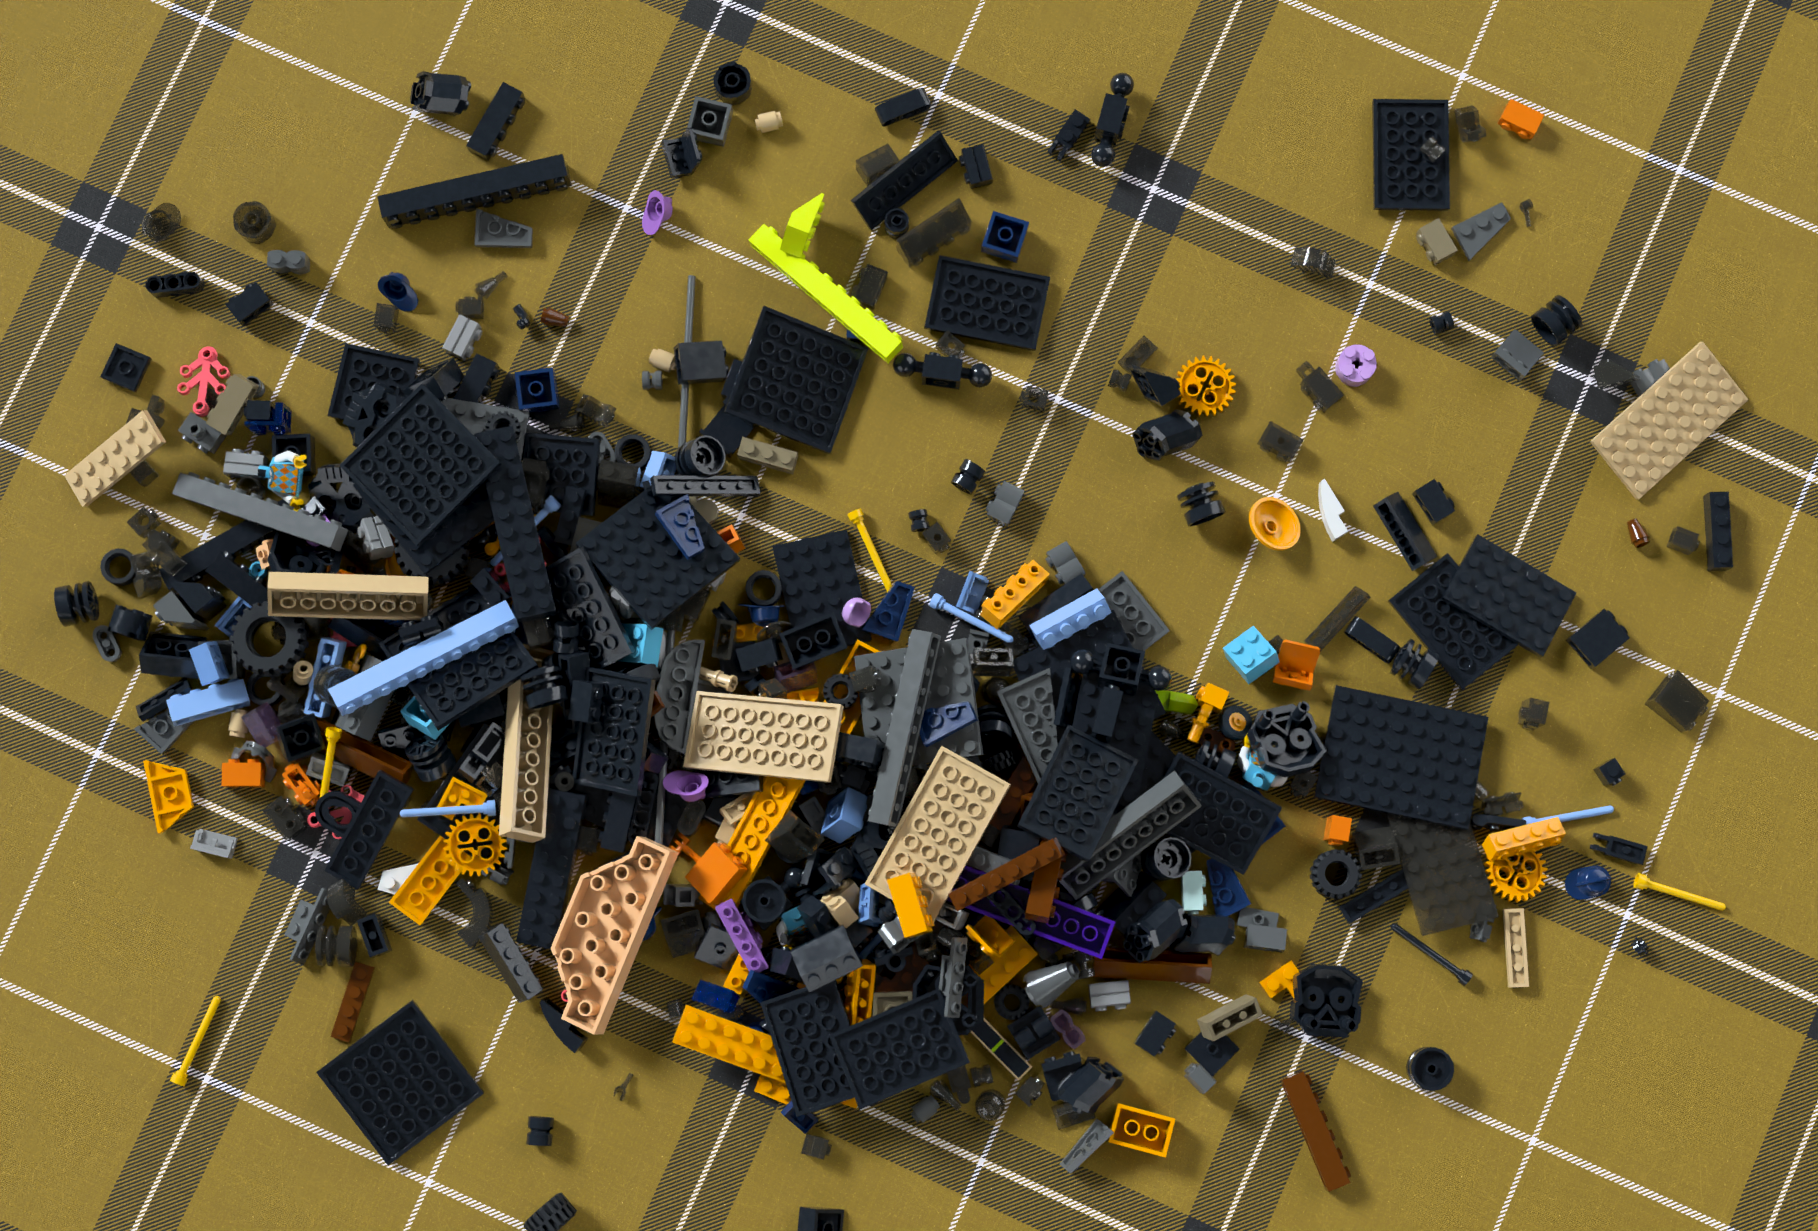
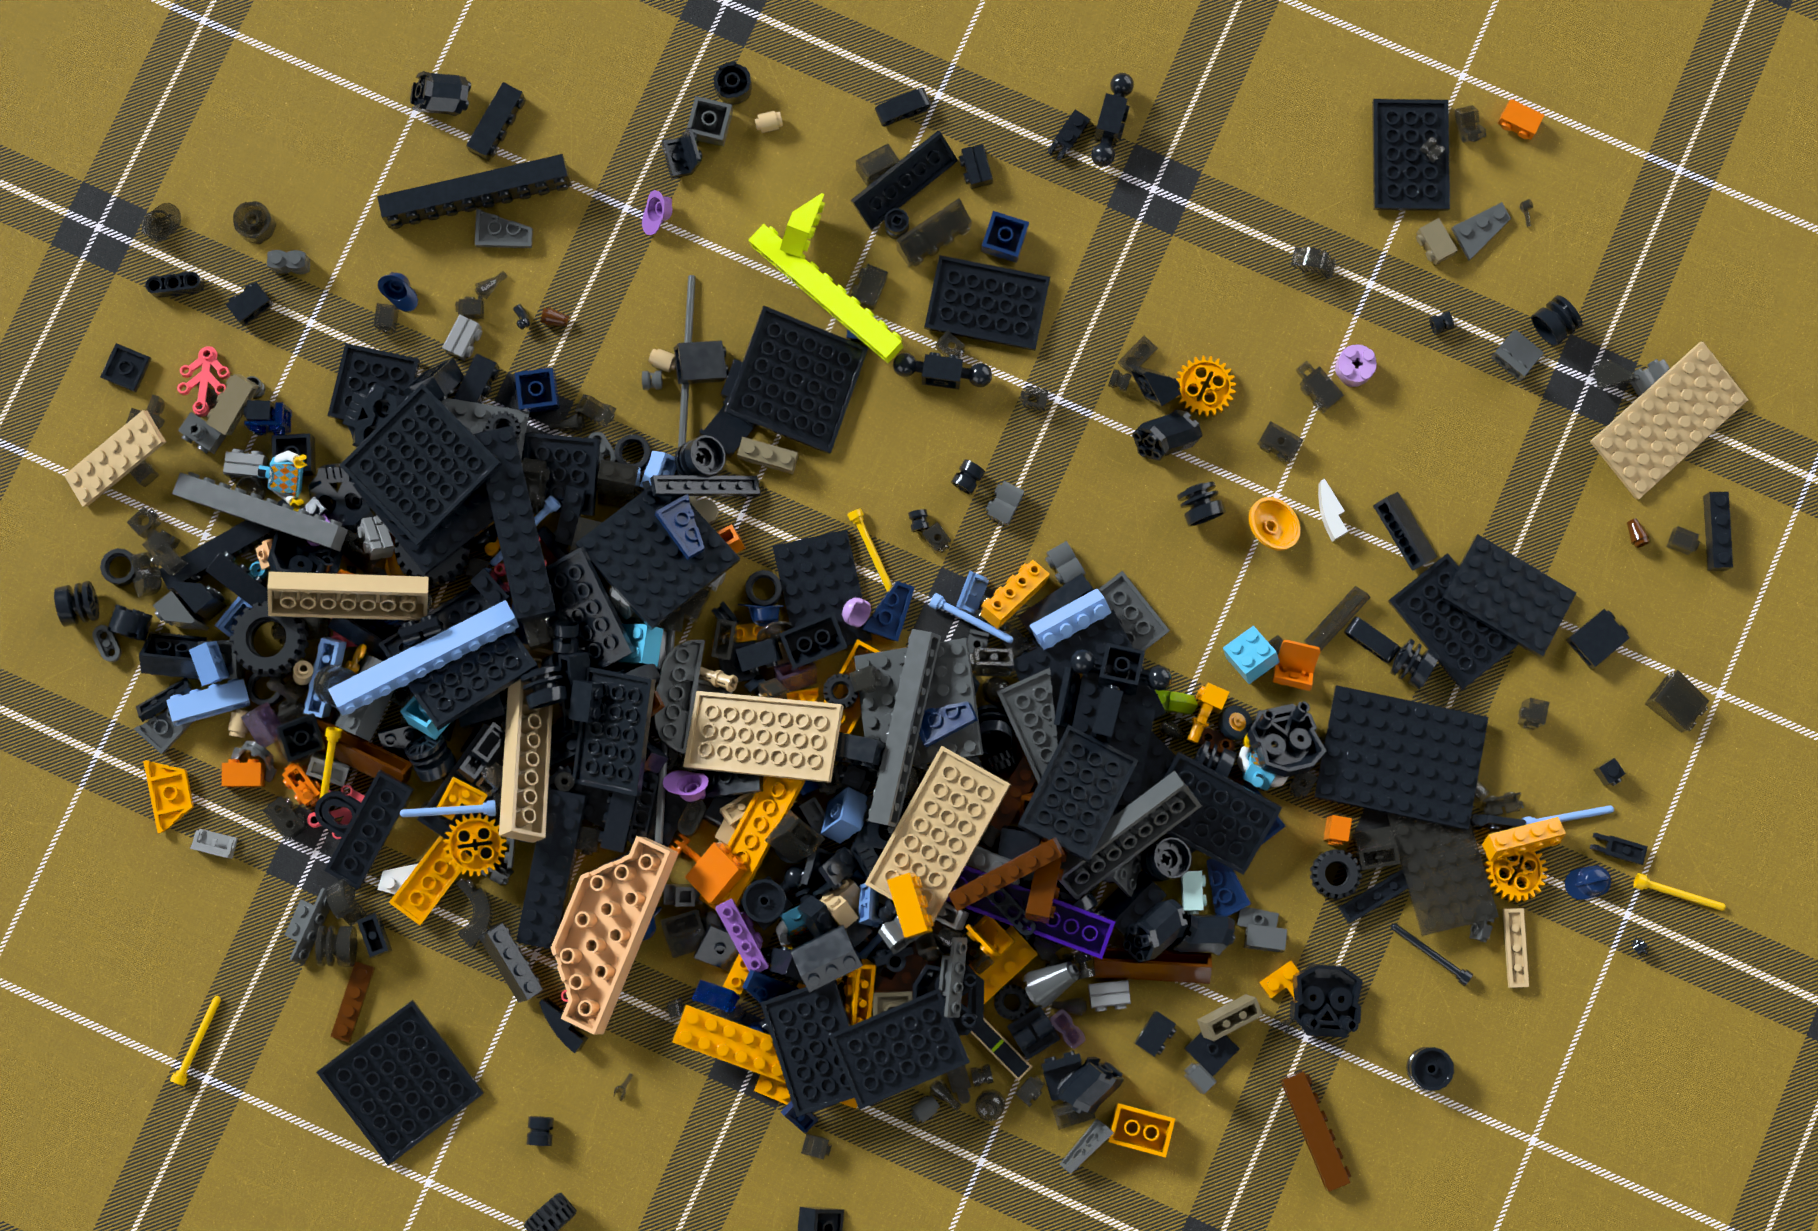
(1433, 501): black brick -> none

